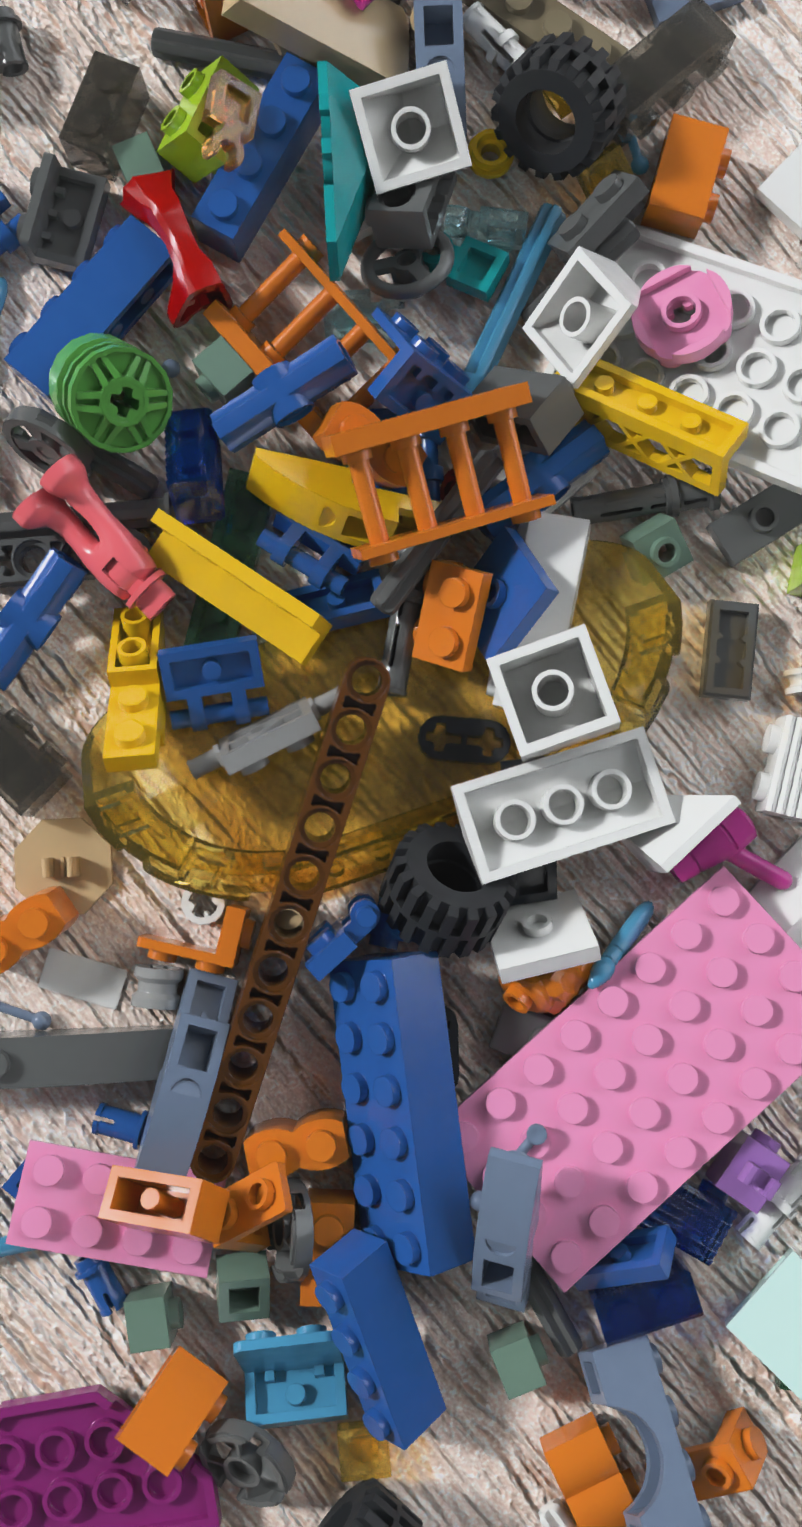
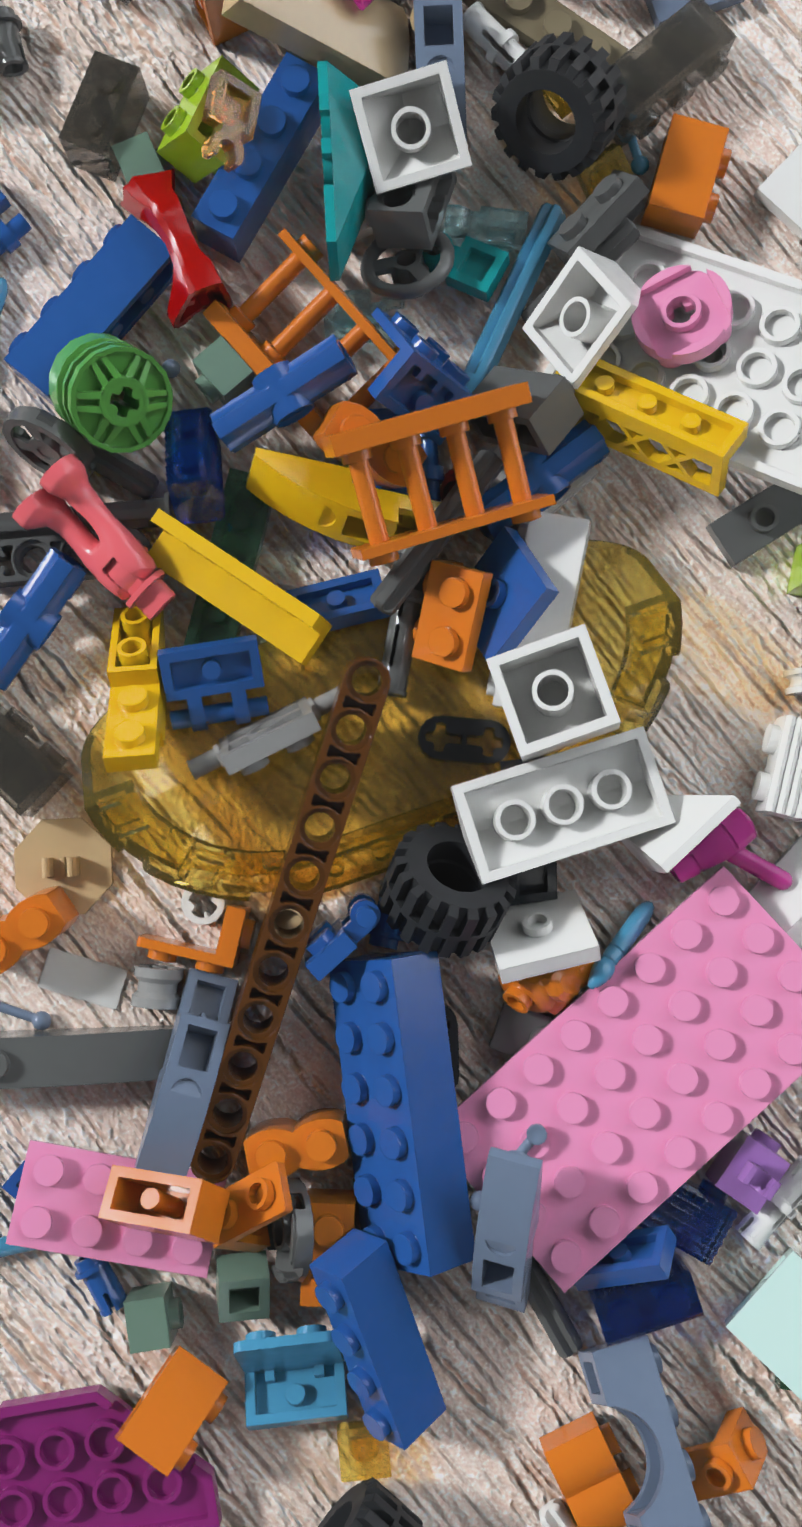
(62, 215): dark grey bracket -> none
(127, 1124): blue pin -> none
(204, 50): dark grey axle -> none
(260, 1471): dark grey piece -> none
(320, 572): blue plate -> none
(487, 142): yellow plate -> none
(518, 1359): sand green plate -> none
(654, 533): sand green plate -> none
(665, 497): dark grey pin -> none
(729, 650): dark grey plate -> none

